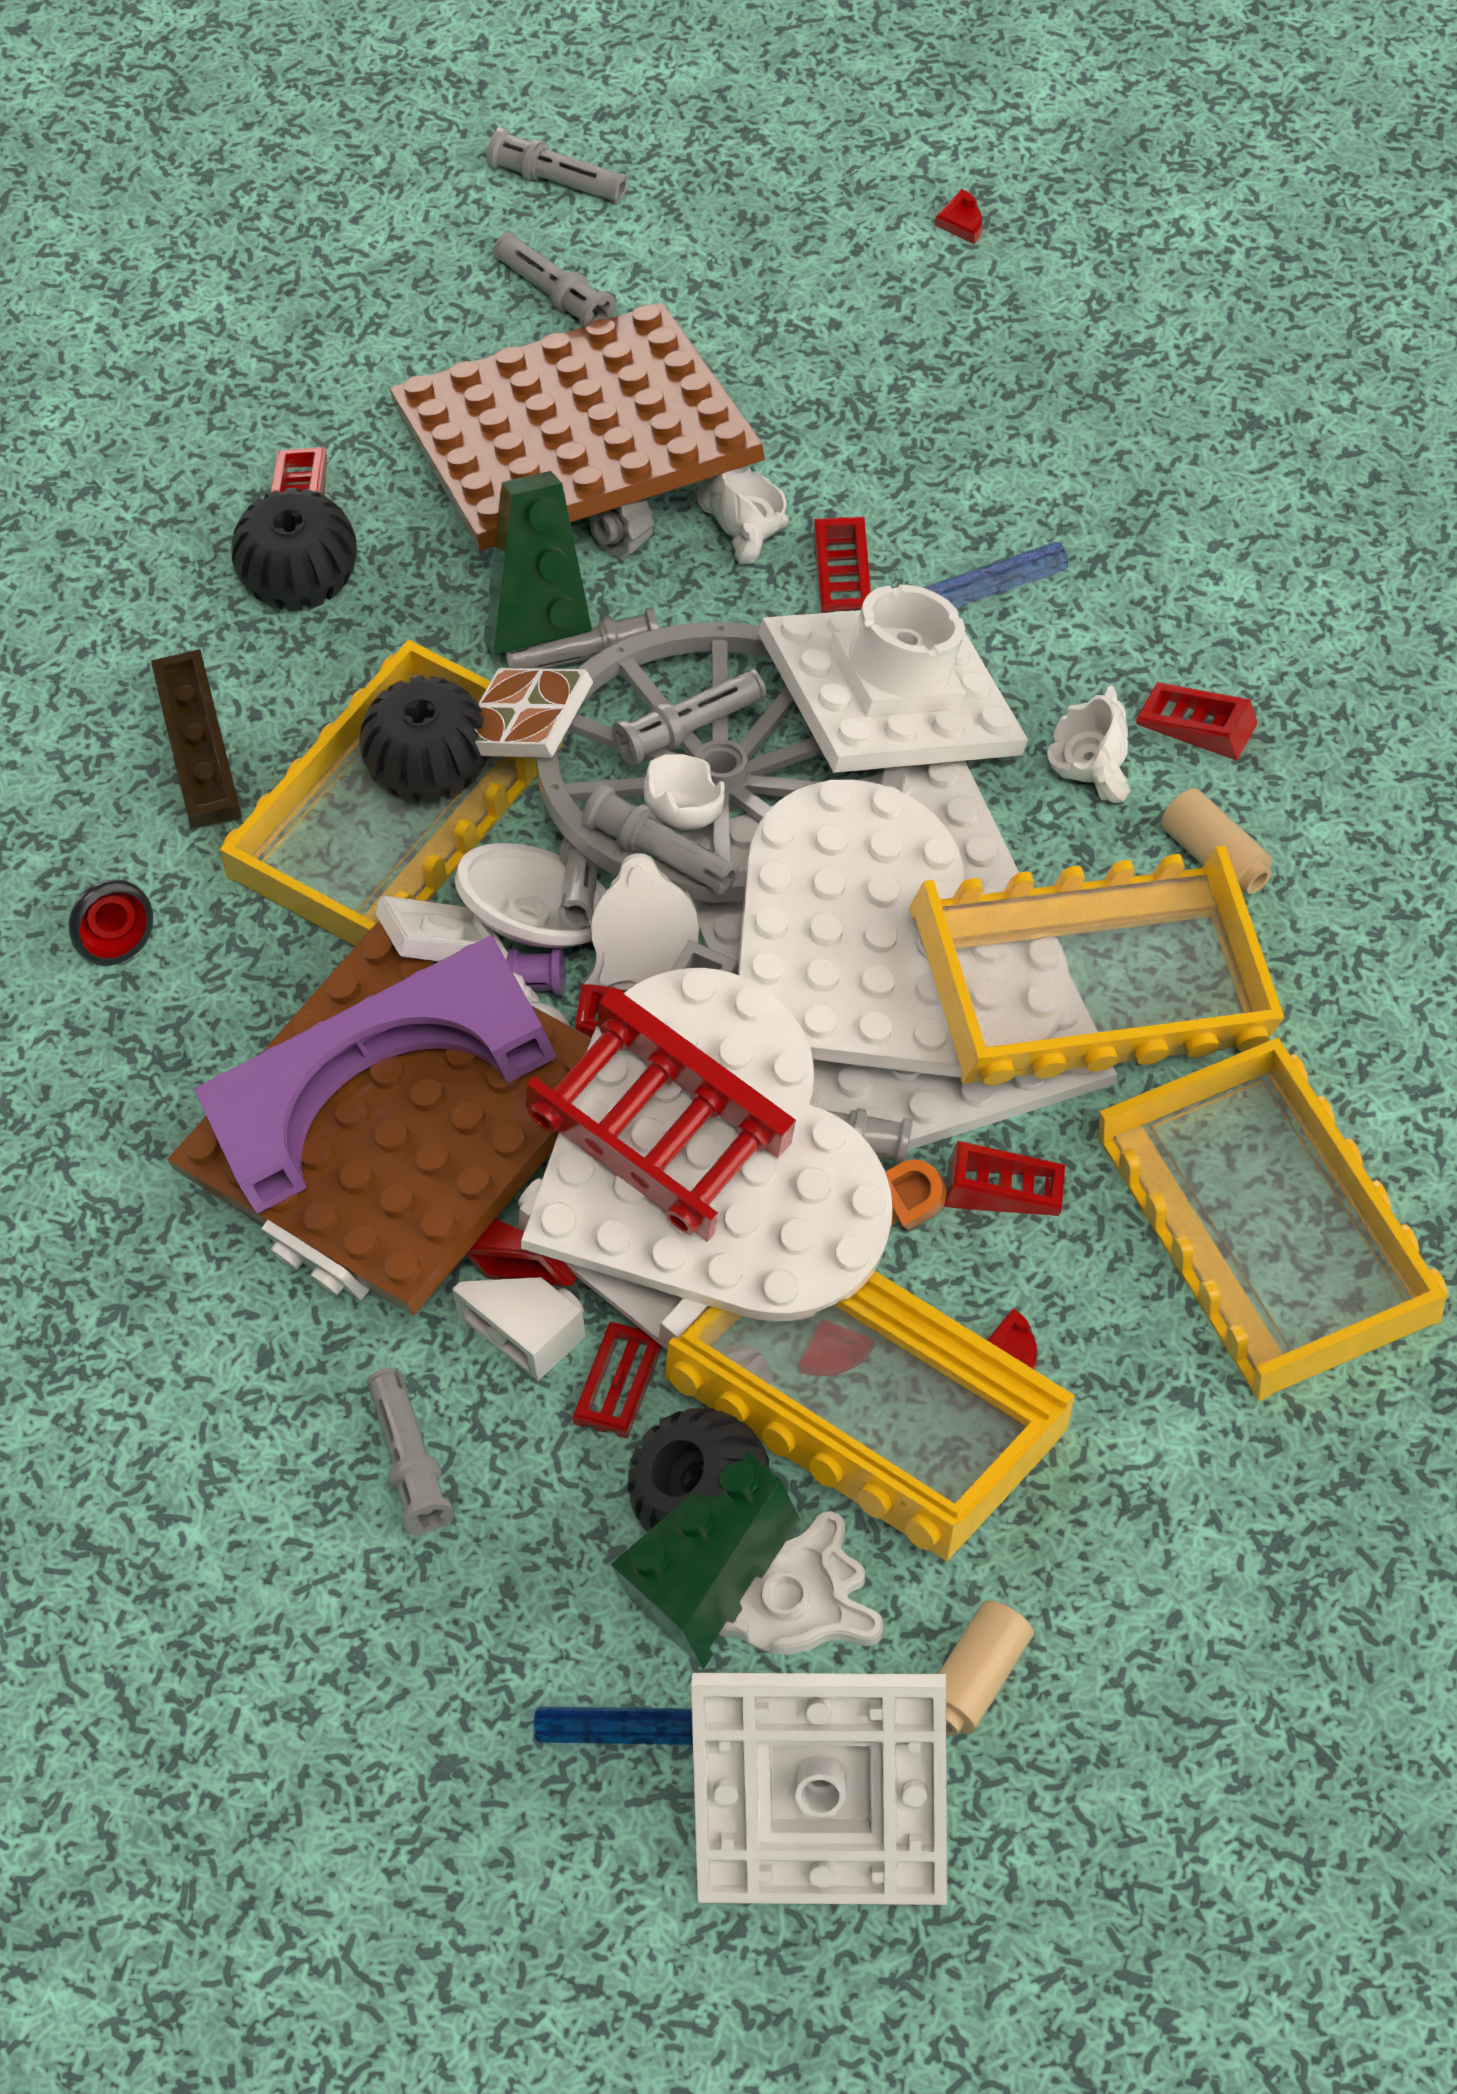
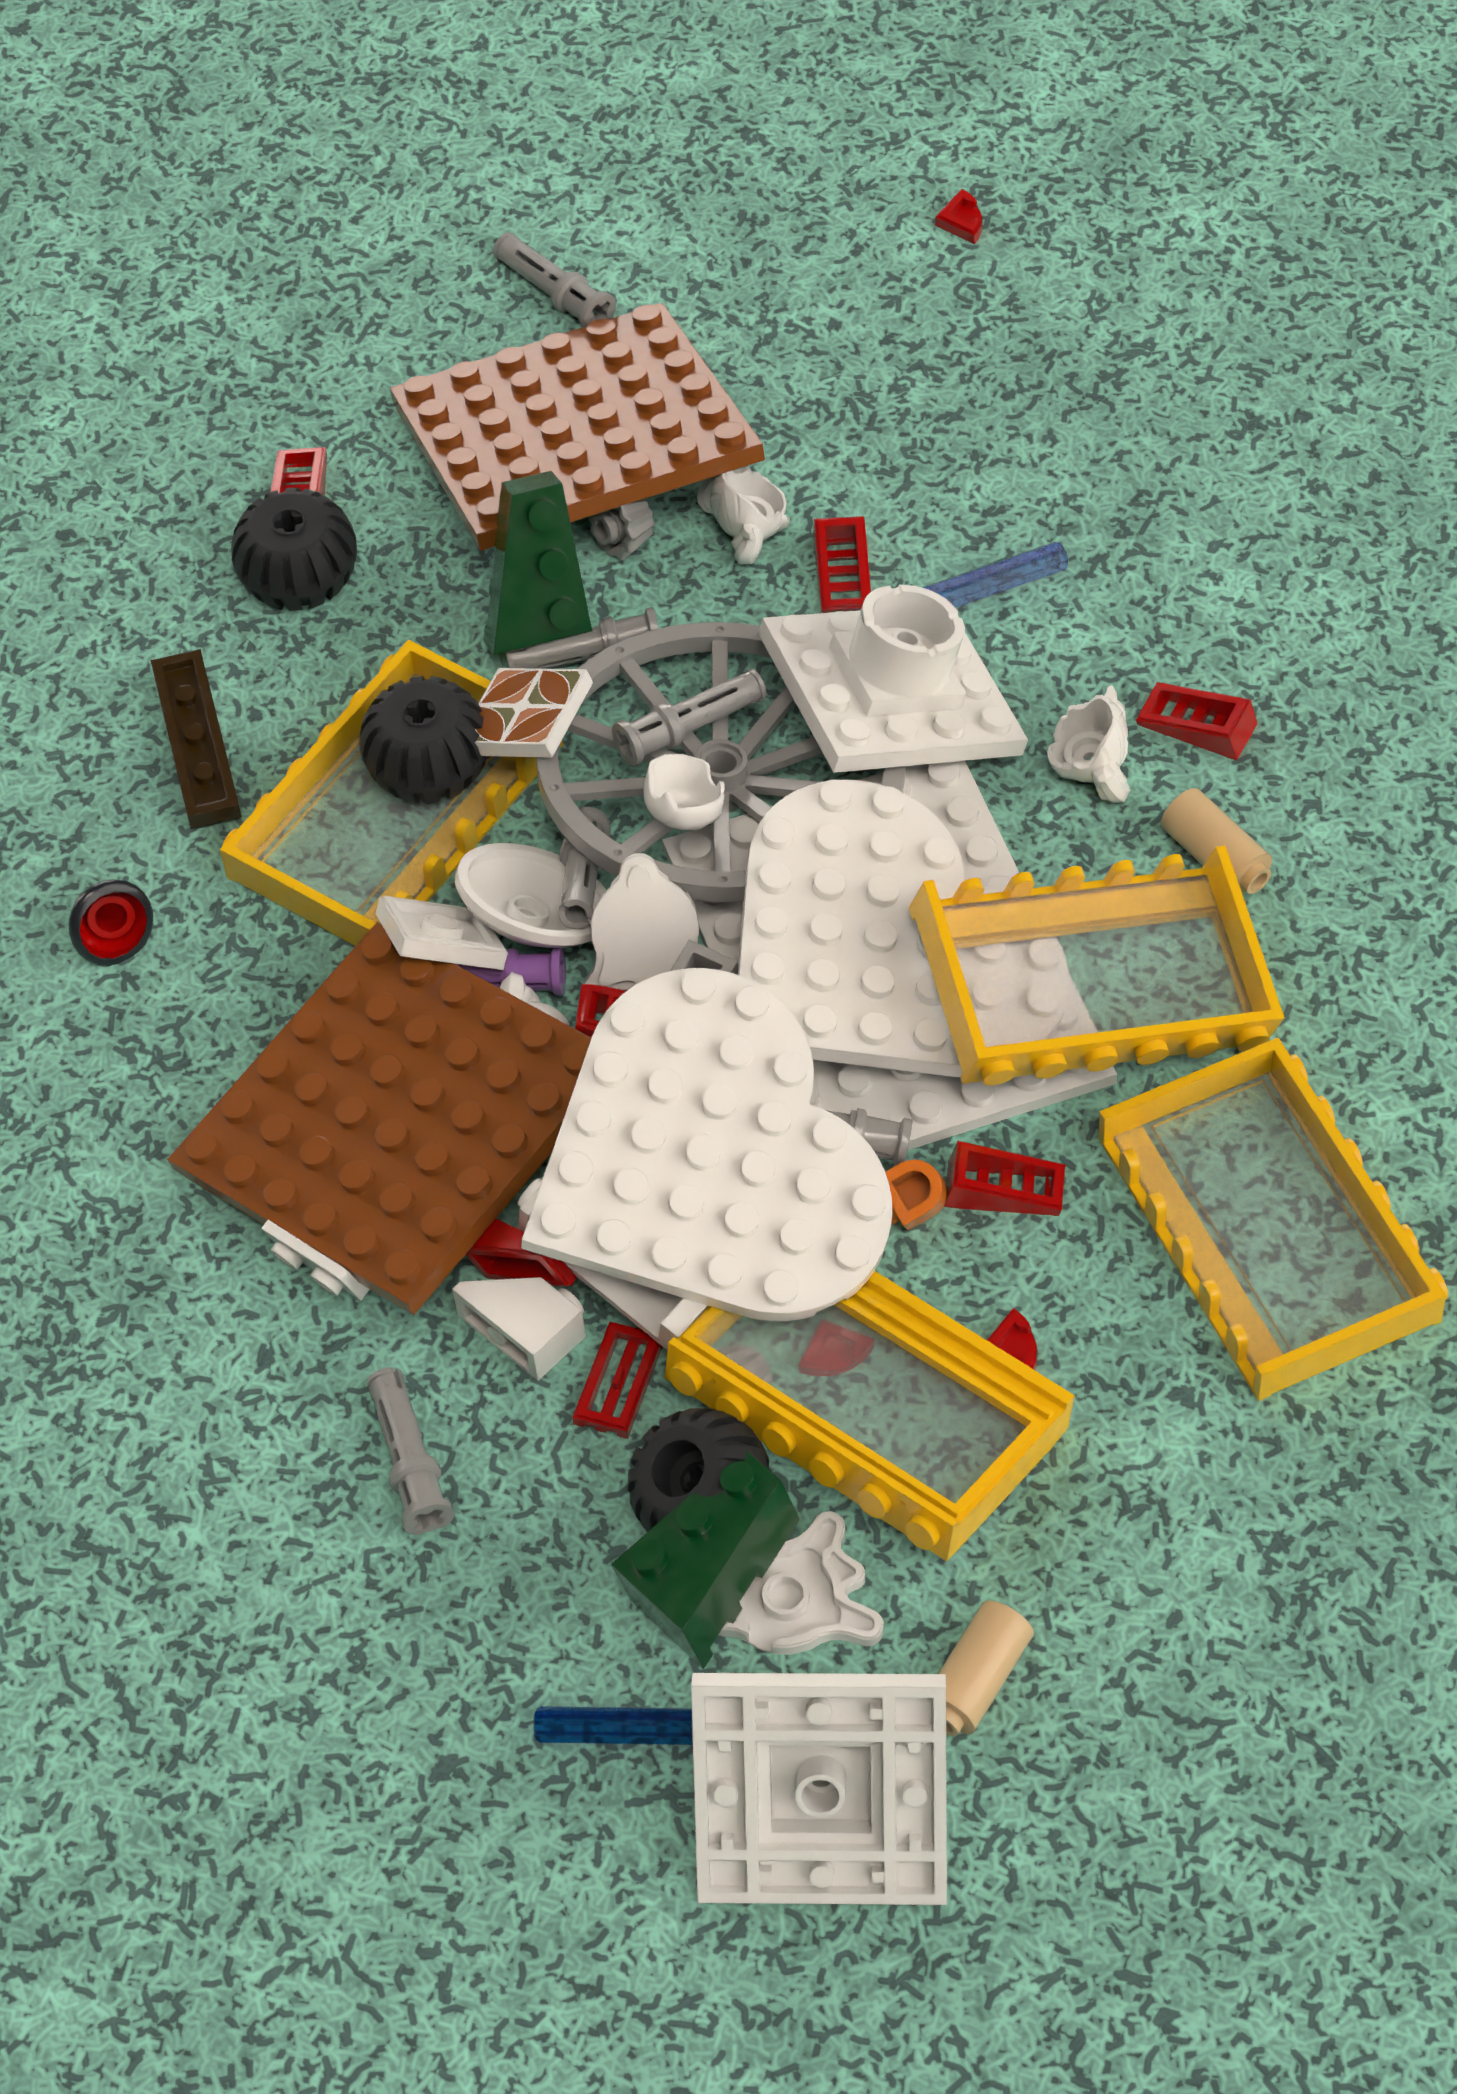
(271, 1100): medium lavender arch -> none
(536, 161): light grey pin -> none
(638, 829): light grey pin -> none
(668, 1060): red fence -> none

